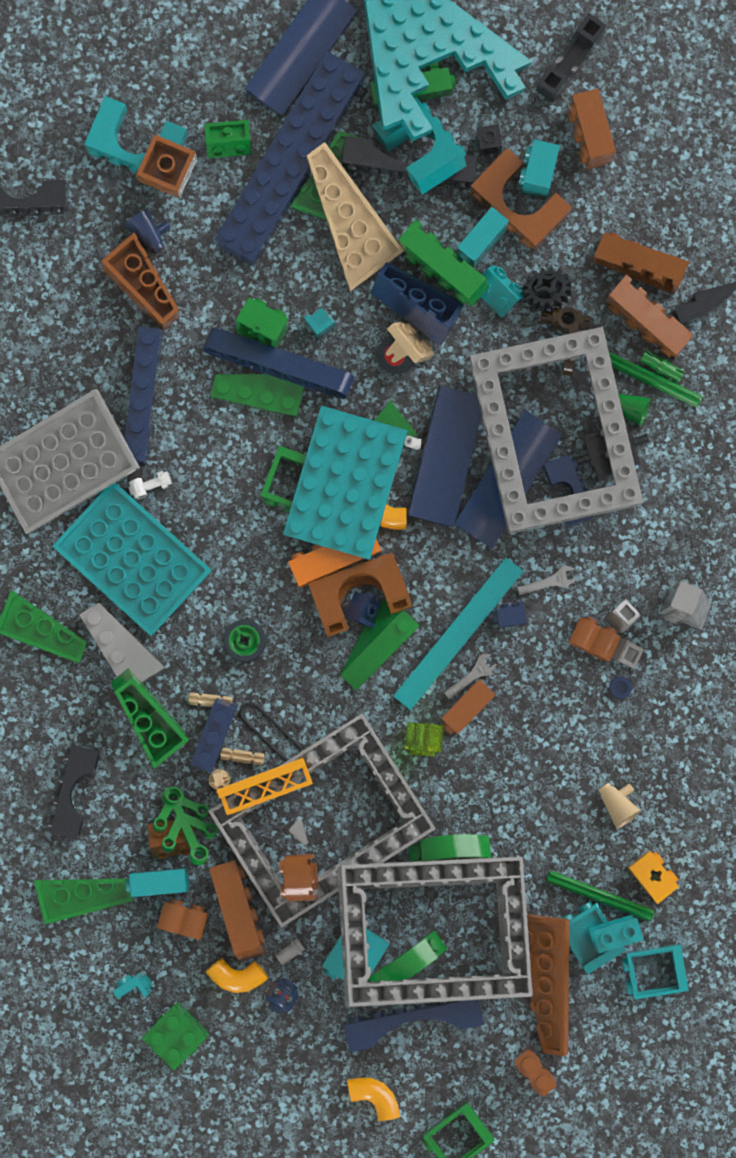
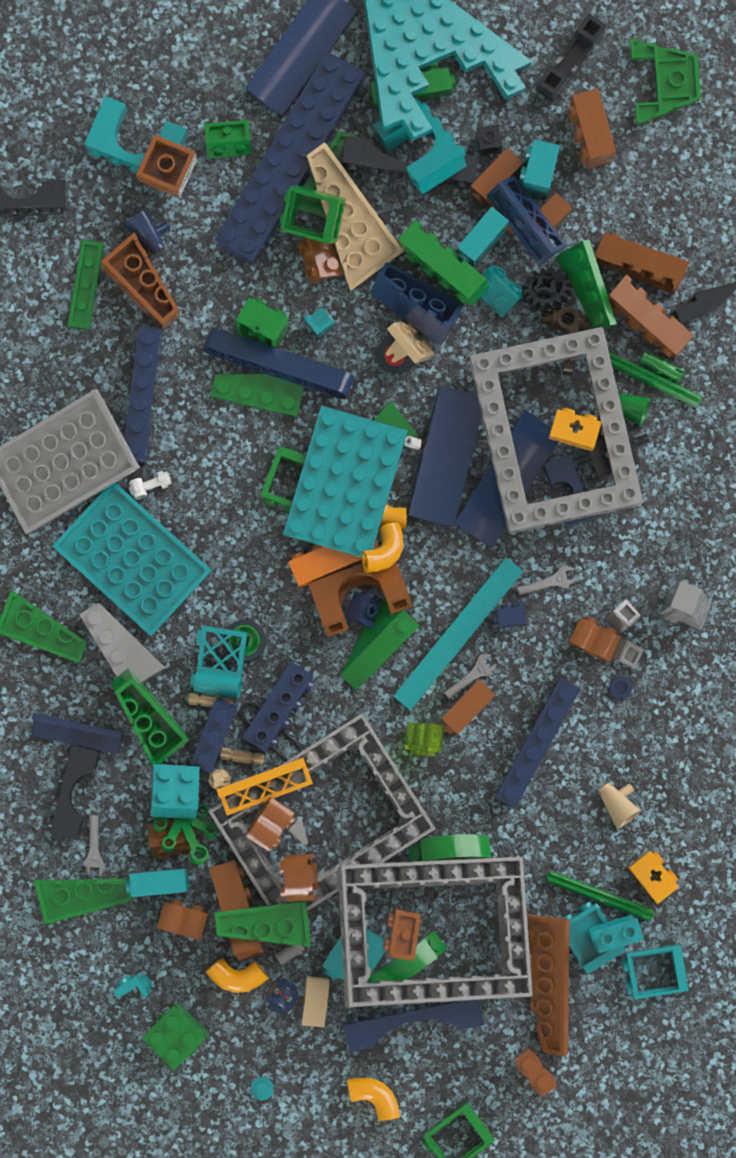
(77, 733): none -> dark blue fence
(85, 285): none -> green tile
(94, 858): none -> light grey piece
(174, 791): none -> teal brick
(216, 680): none -> teal piece
(262, 1088): none -> teal plate
(269, 824): none -> dark orange brick
(270, 923): none -> green wing
(278, 706): none -> dark blue brick
(315, 1001): none -> tan slope
(319, 260): none -> dark orange bracket
(333, 219): none -> green window
(388, 552): none -> light orange cylinder
(402, 935): none -> dark orange bracket
(524, 221): none -> dark blue fence
(537, 743): none -> dark blue arch
(583, 438): none -> light orange brick
(587, 283): none -> green wing
(675, 79): none -> green wing

